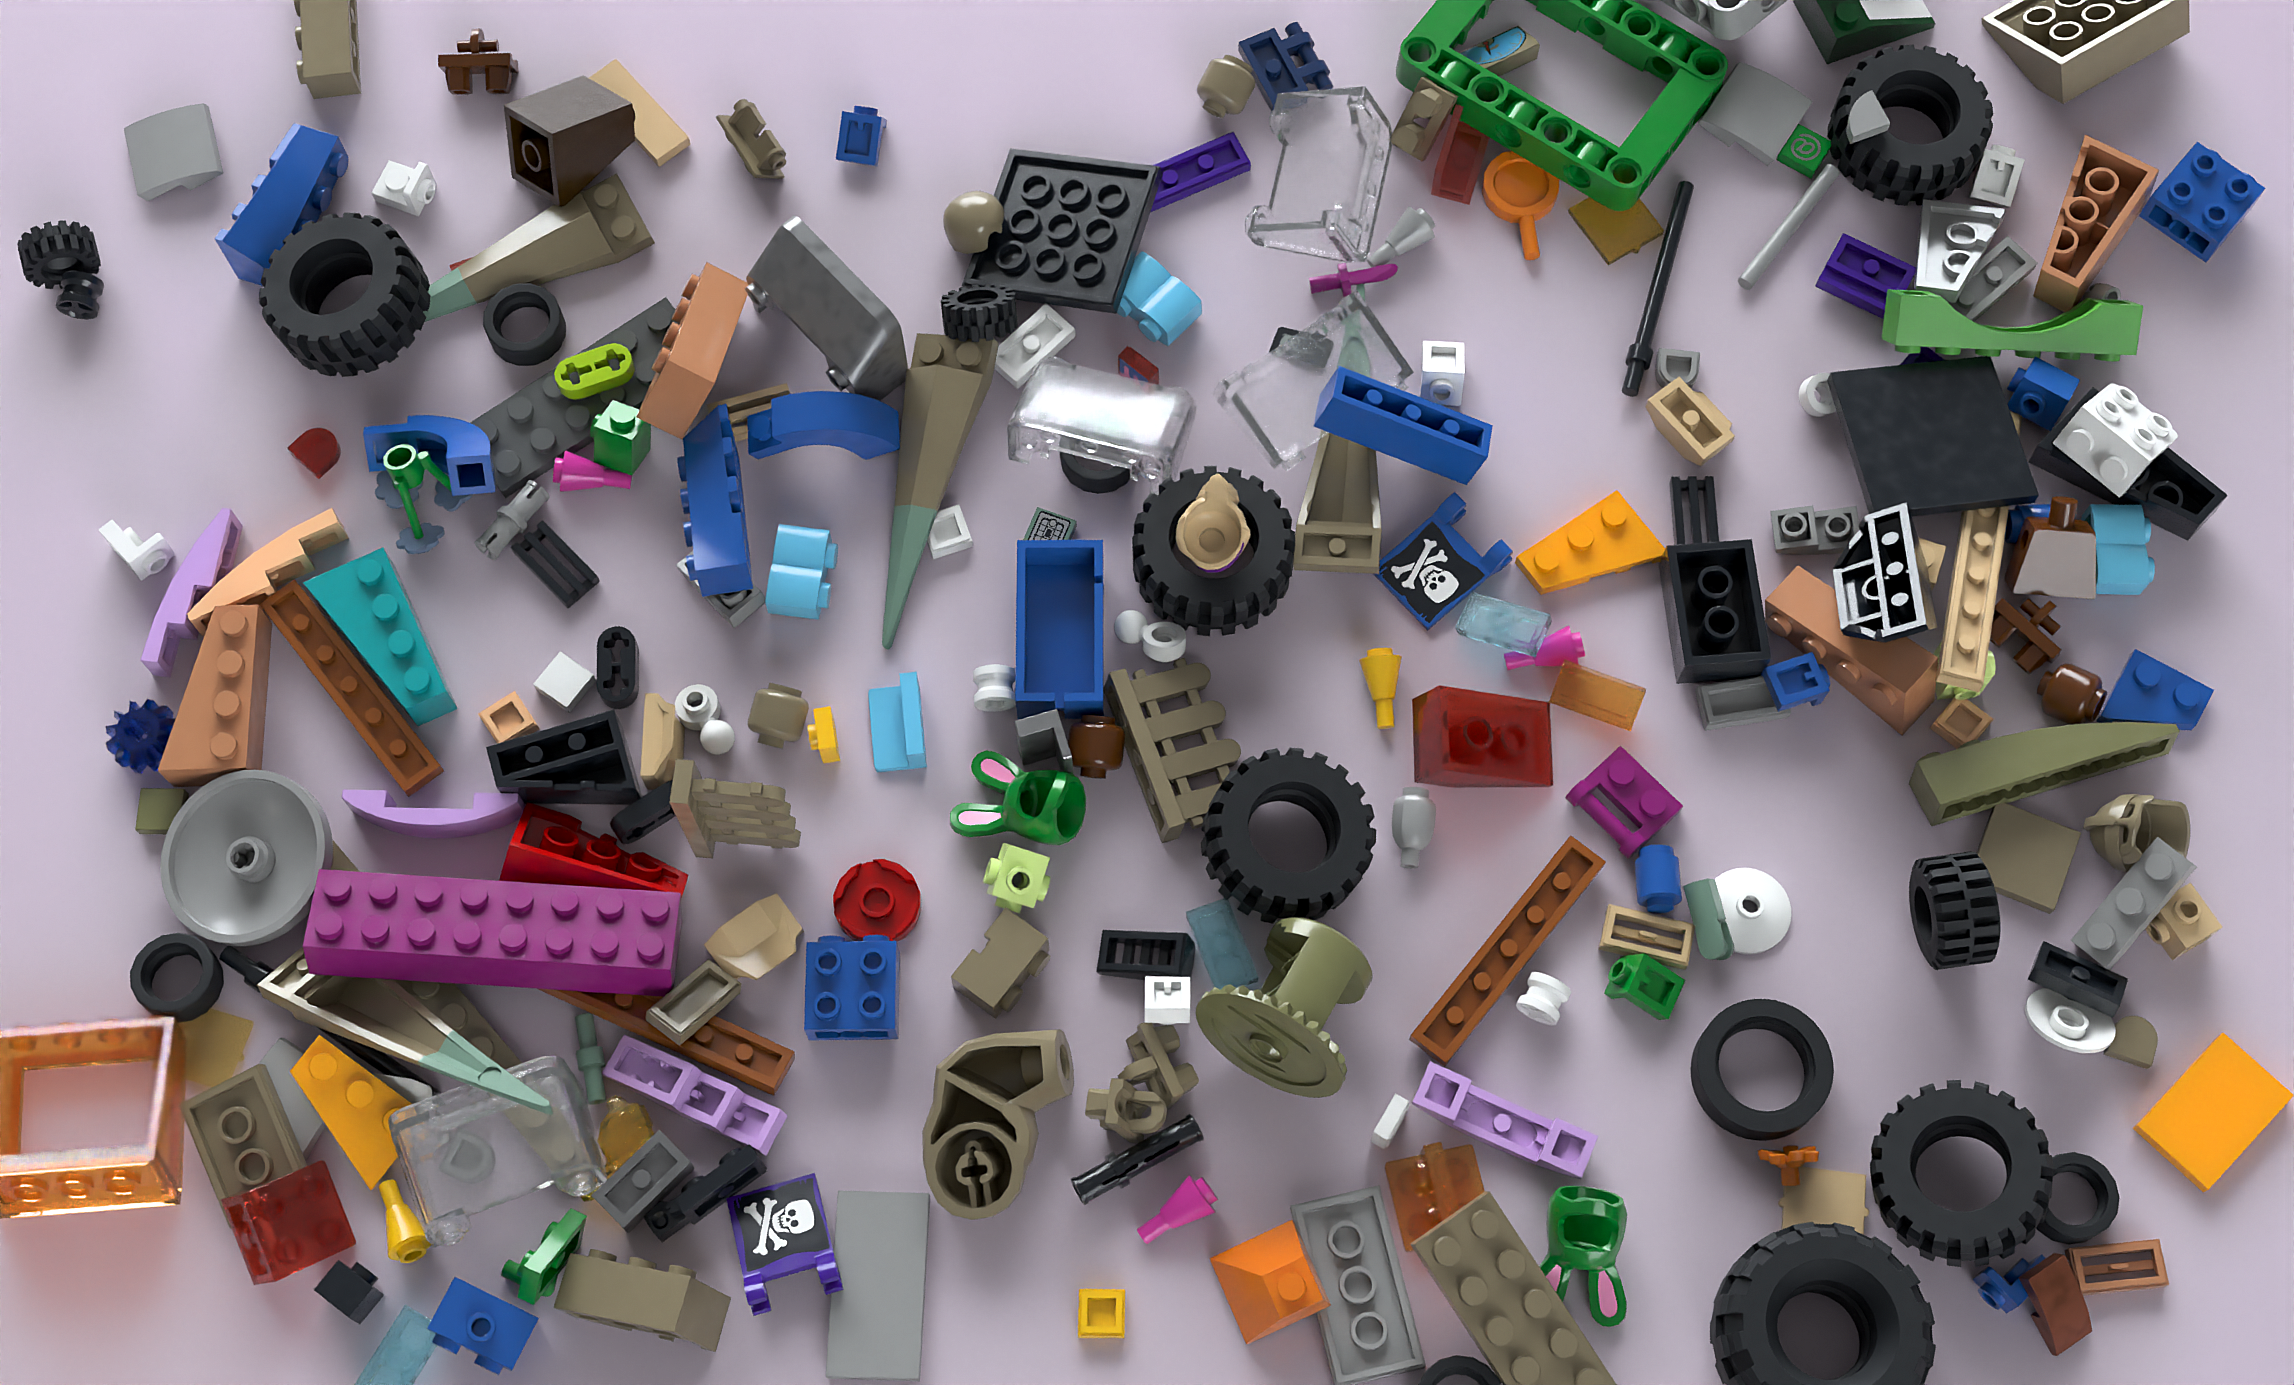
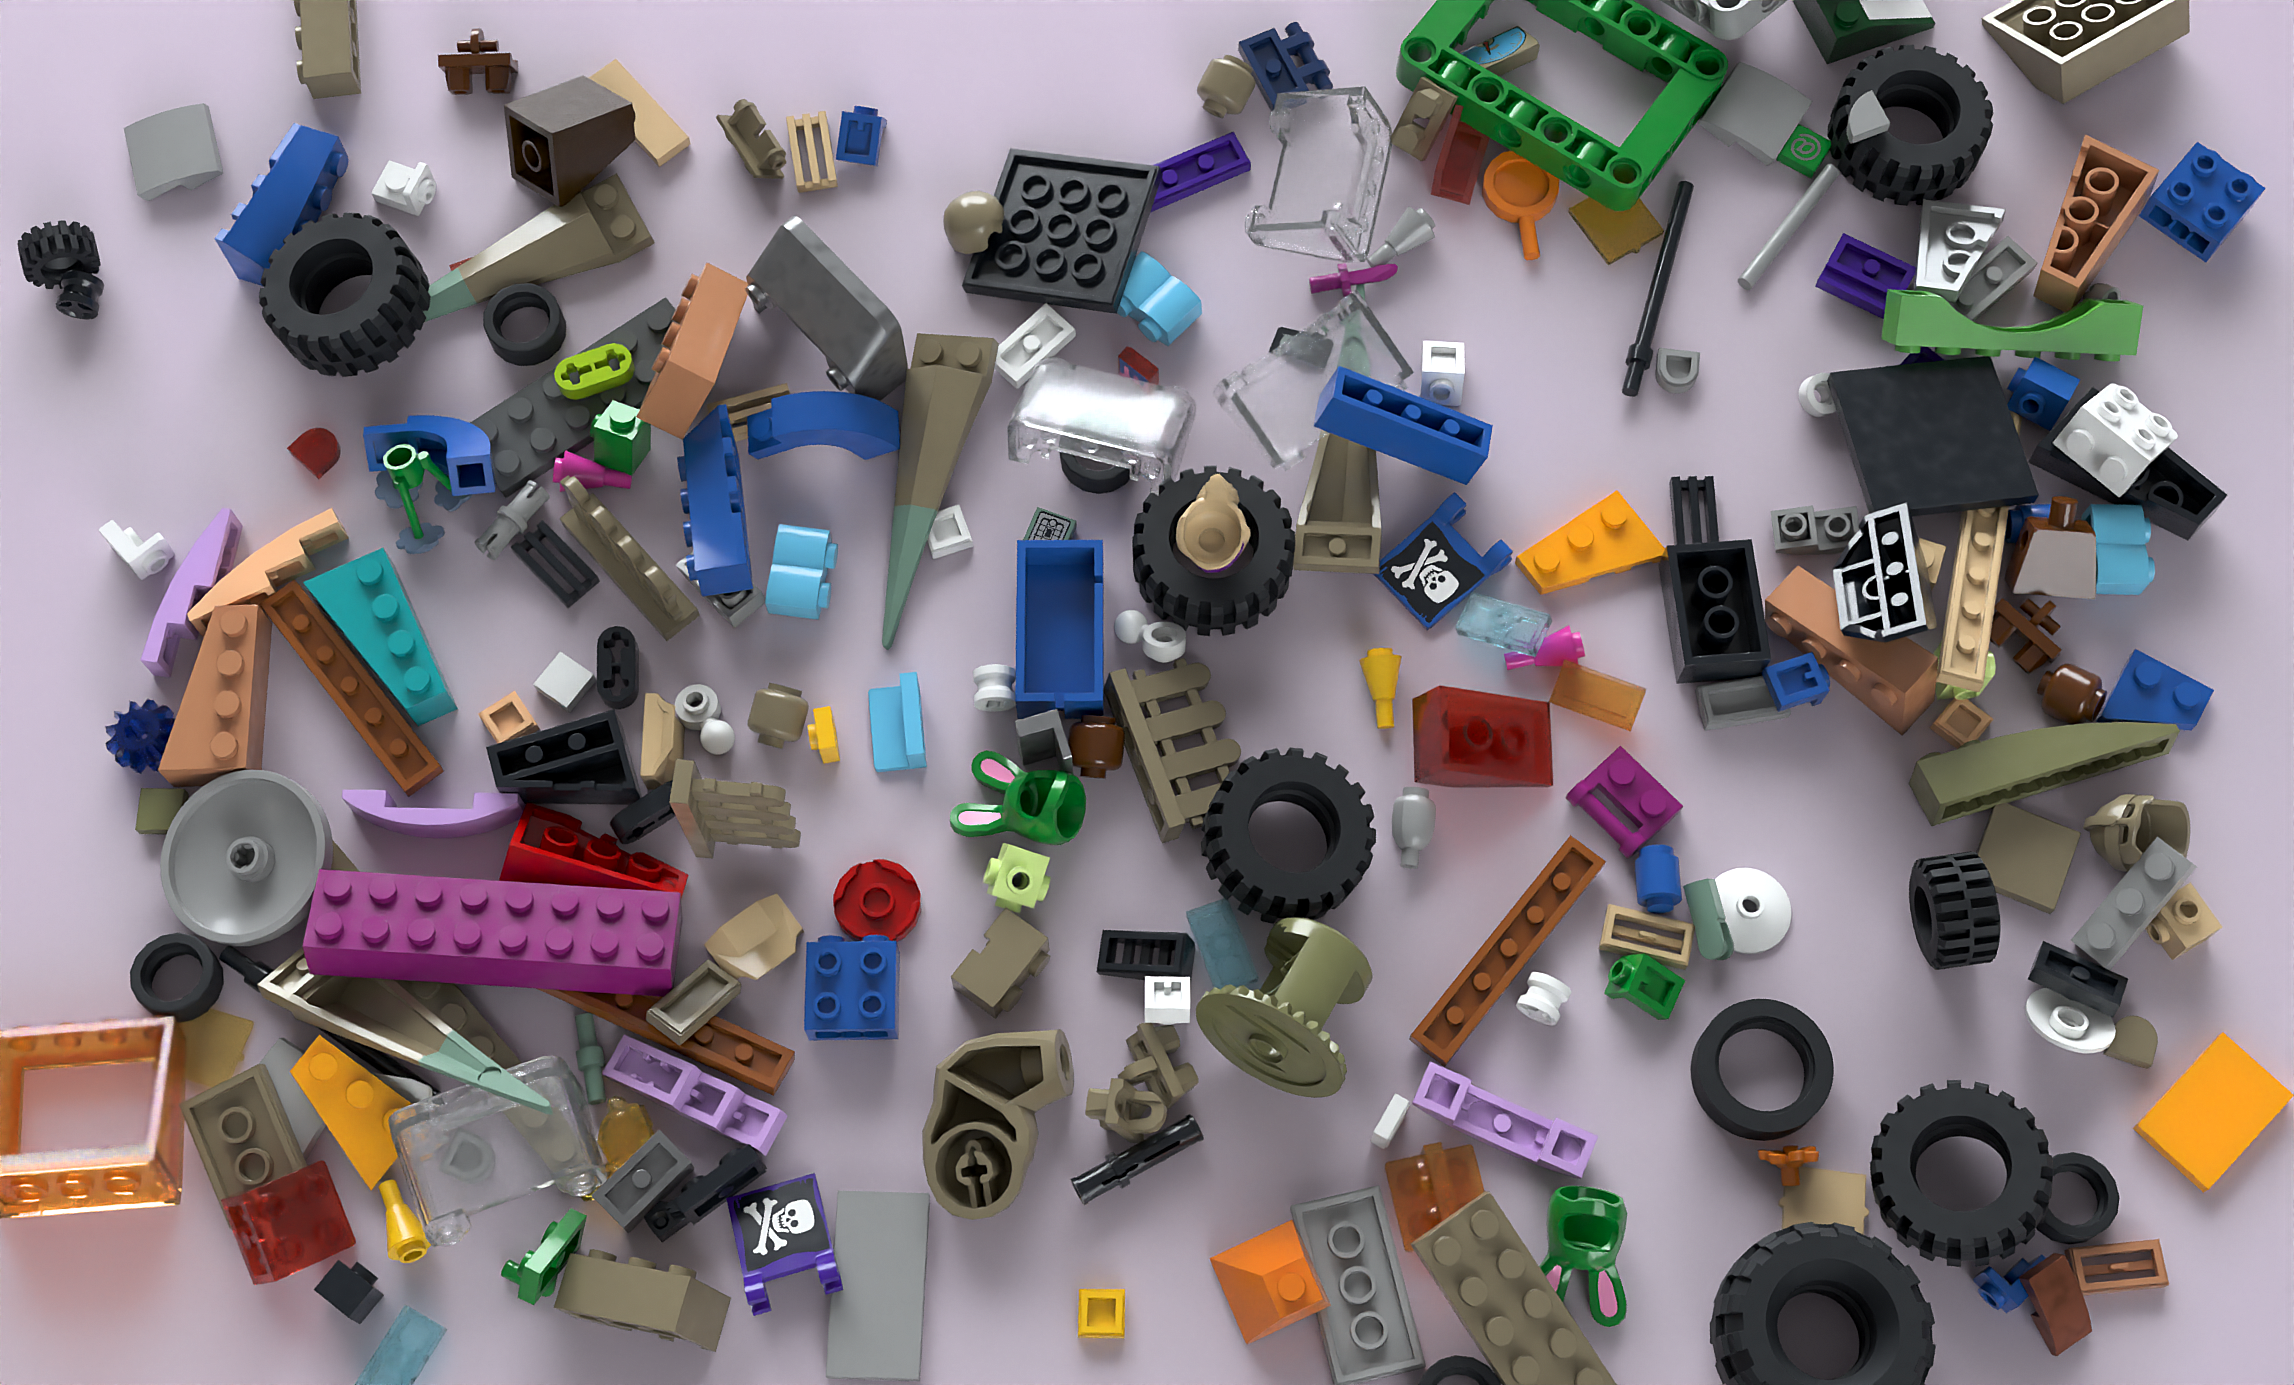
(481, 1325): blue brick -> none
(626, 562): none -> dark tan fence
(807, 124): none -> tan tile
(979, 312): black tyre -> none
(1186, 1205): dark pink cone -> none
(1689, 422): tan slope -> none
(1997, 176): white bracket -> none

